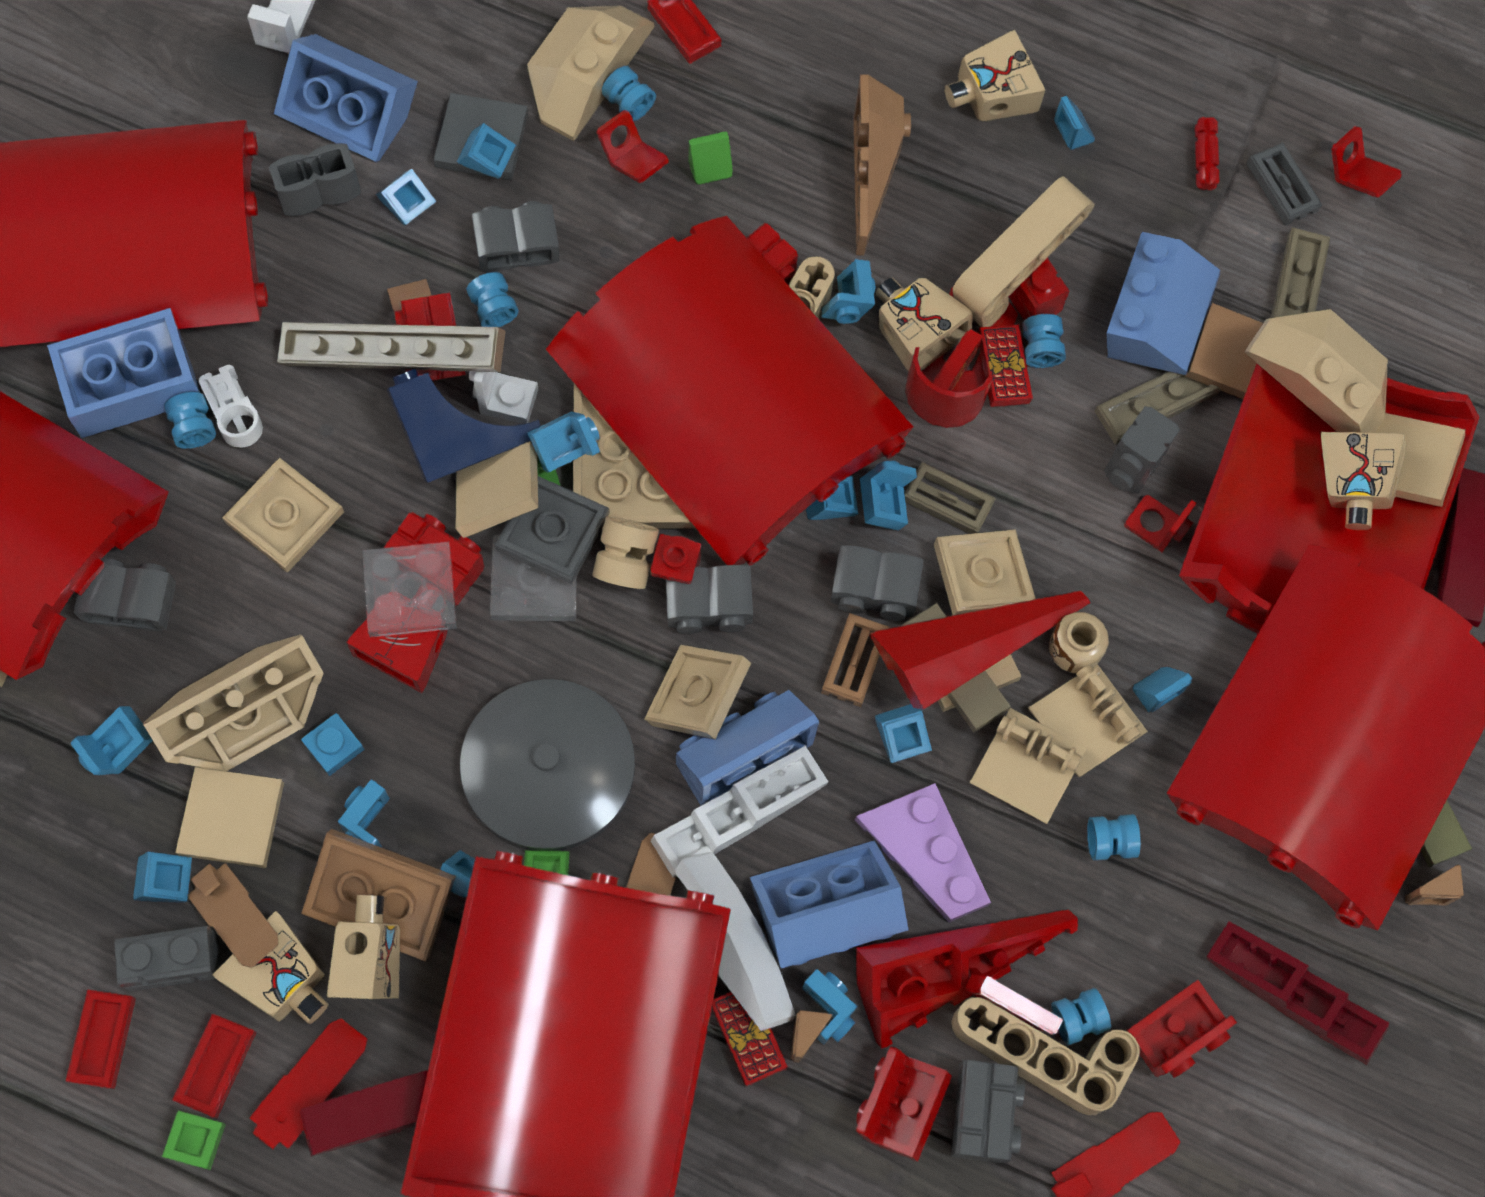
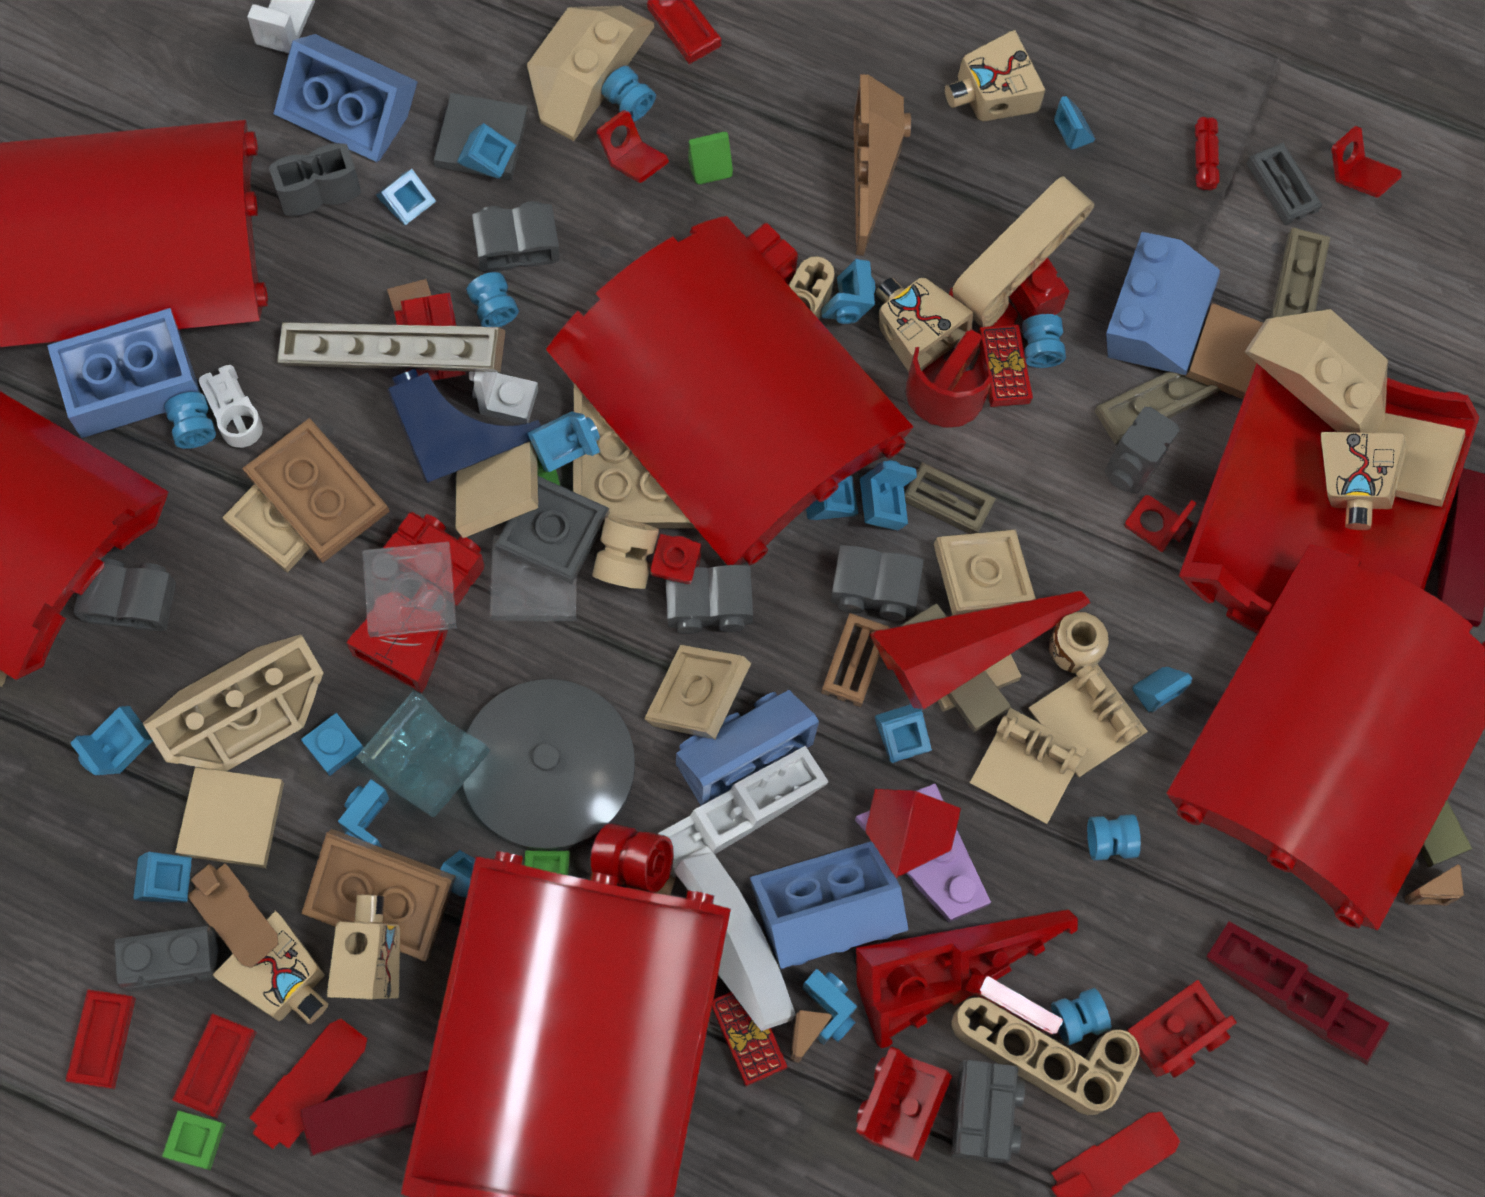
(316, 490): none -> medium nougat tile
(422, 755): none -> clear light blue bracket
(633, 857): none -> red wheel
(910, 828): none -> red slope

